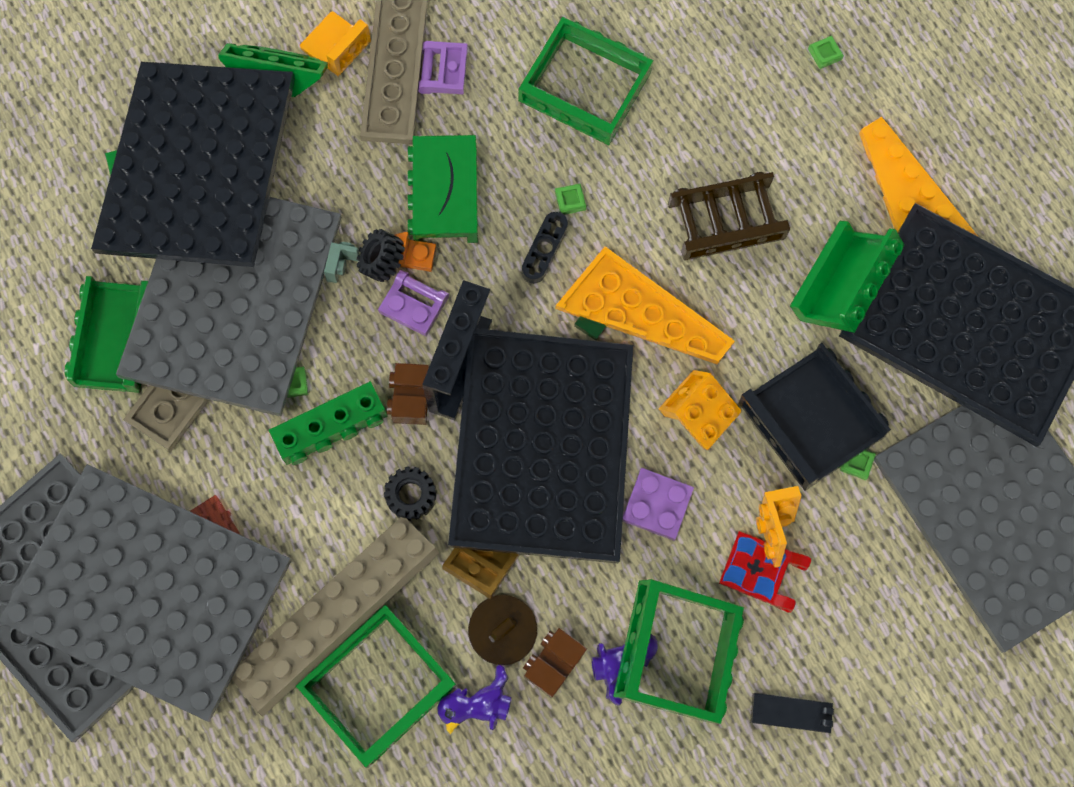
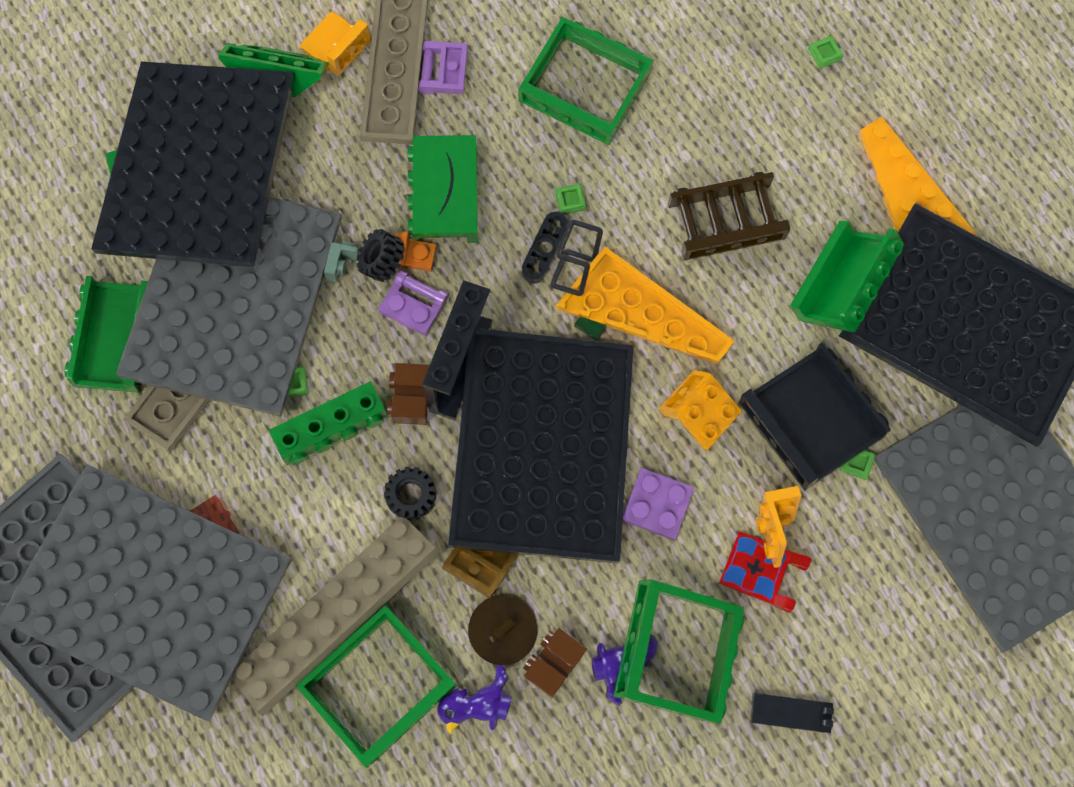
(562, 255): none -> black piece

